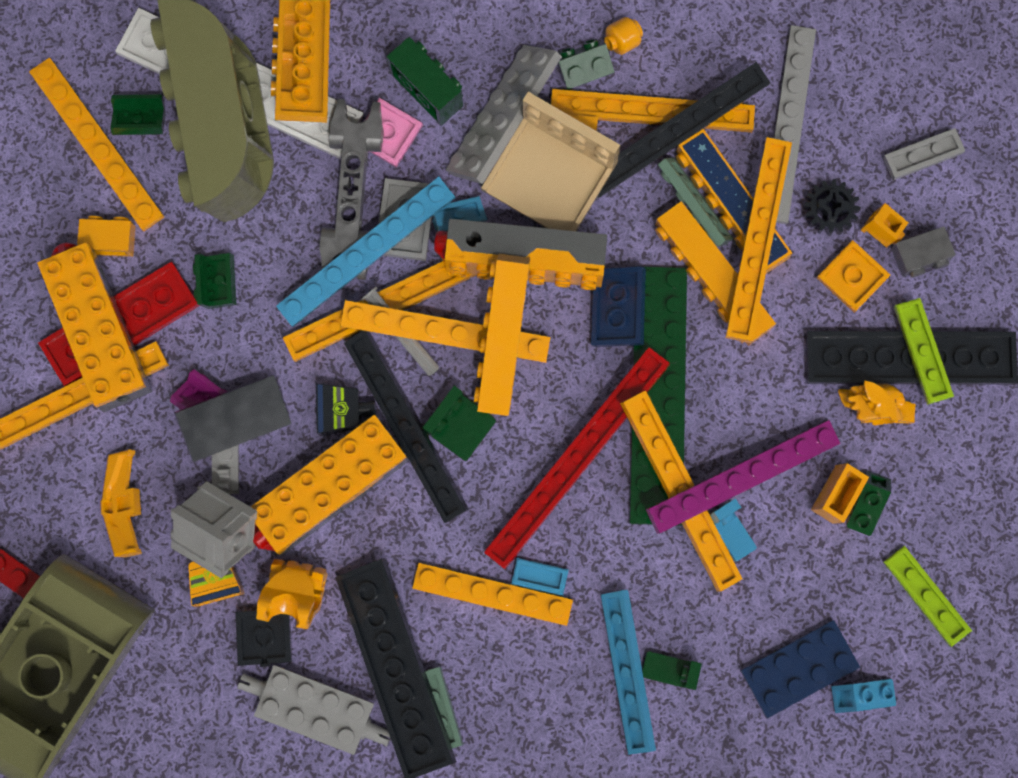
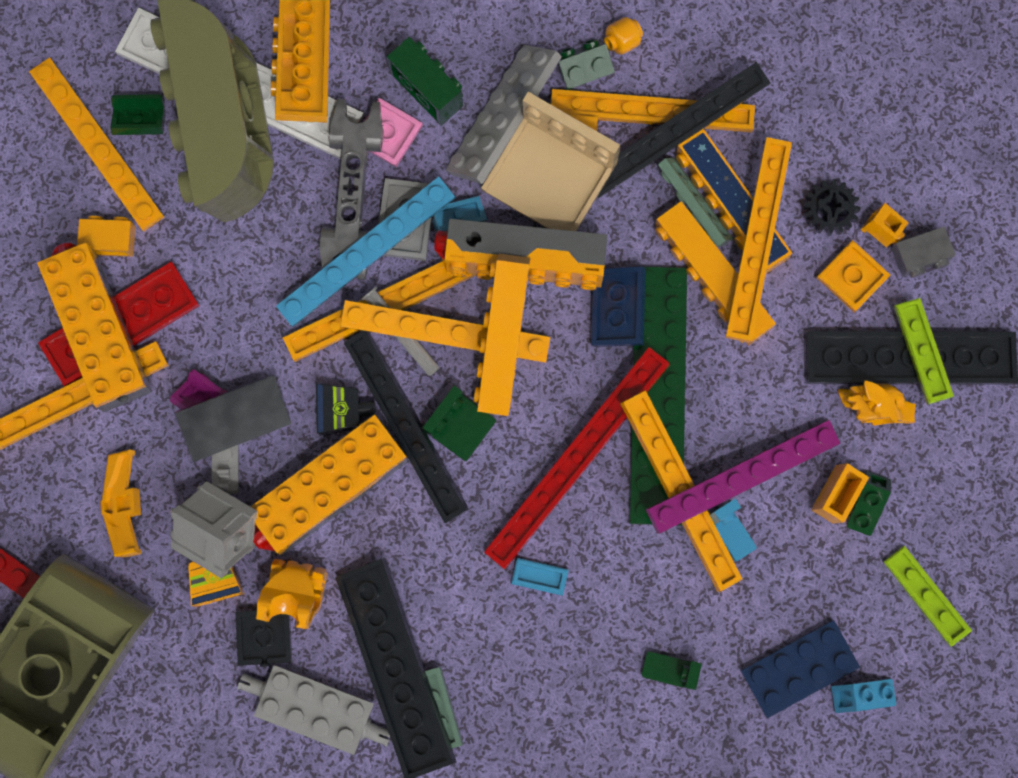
(214, 280): dark green bracket -> none
(492, 594): light orange plate -> none
(628, 672): dark azure plate -> none
(792, 105): light grey plate -> none
(924, 154): light grey plate -> none

